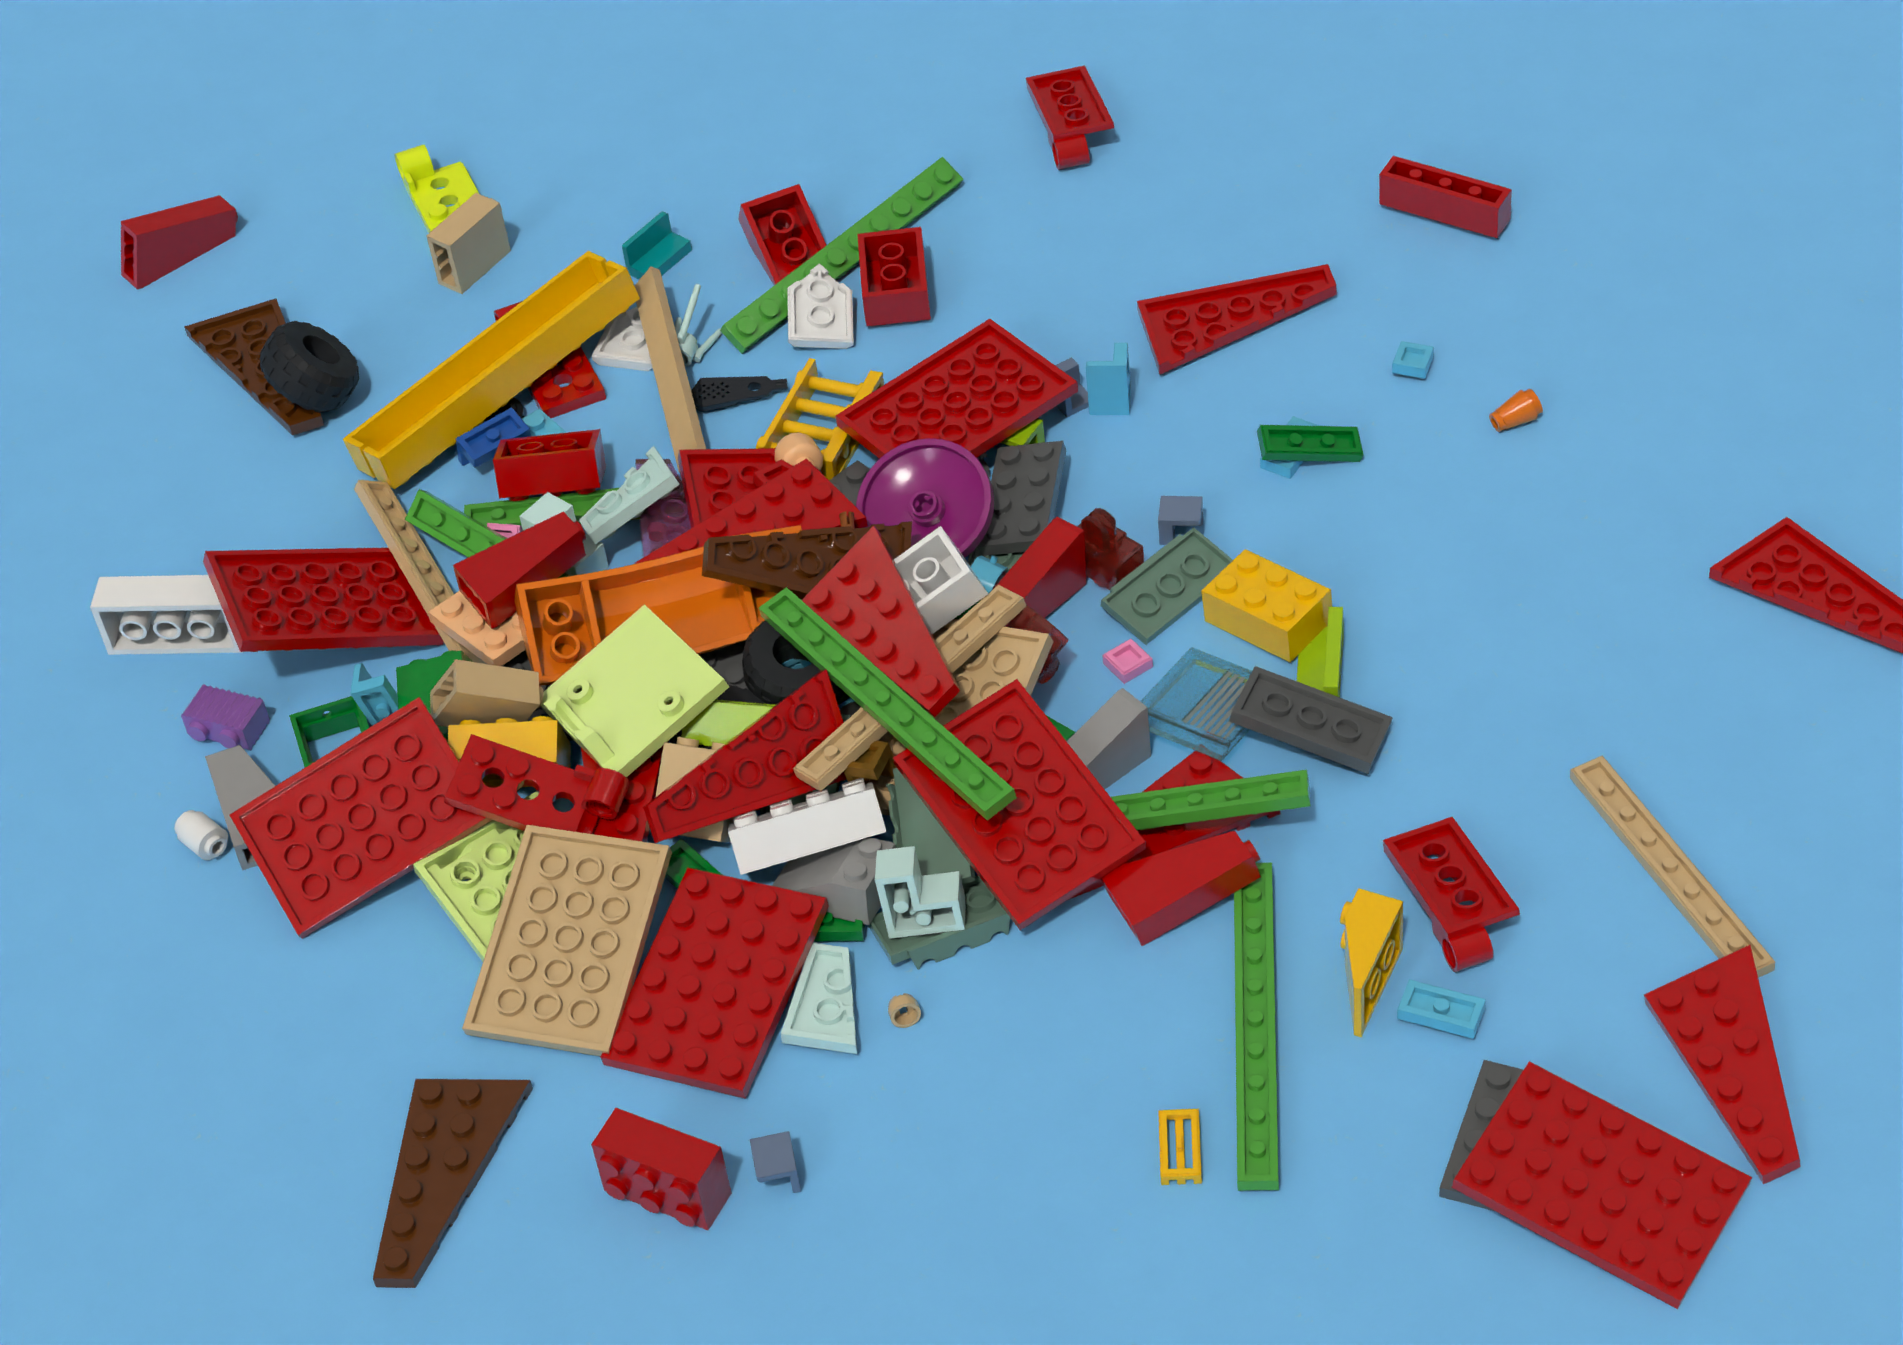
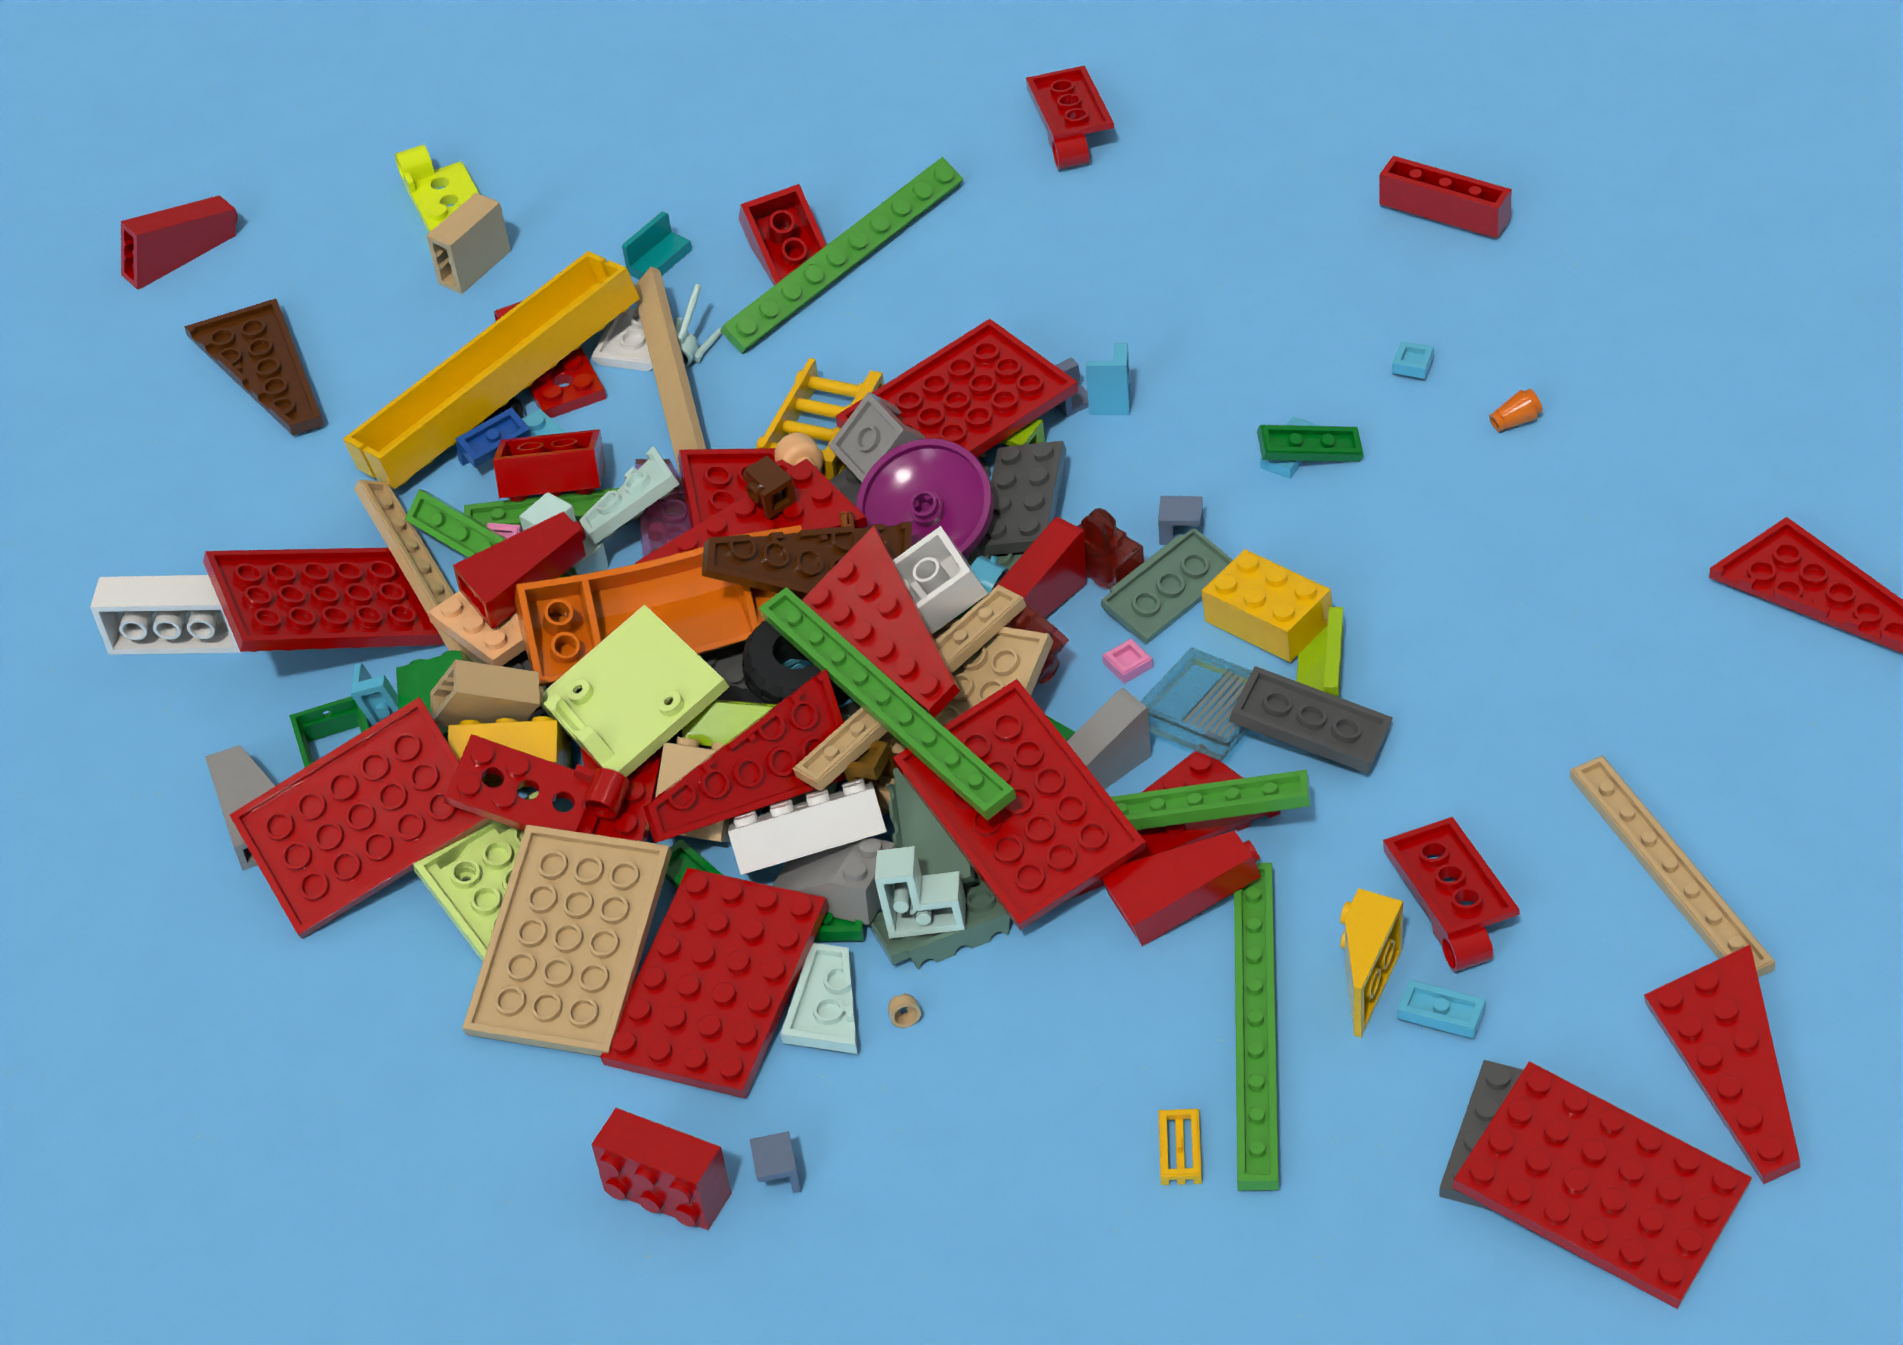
(201, 834): white brick -> none
(225, 717): medium lavender brick -> none
(309, 366): black tyre -> none
(441, 1158): reddish brown wing -> none
(727, 391): black piece -> none
(769, 486): none -> reddish brown brick
(820, 312): white tile -> none
(871, 434): none -> light grey panel
(893, 276): red brick -> none
(1207, 318): red wing -> none

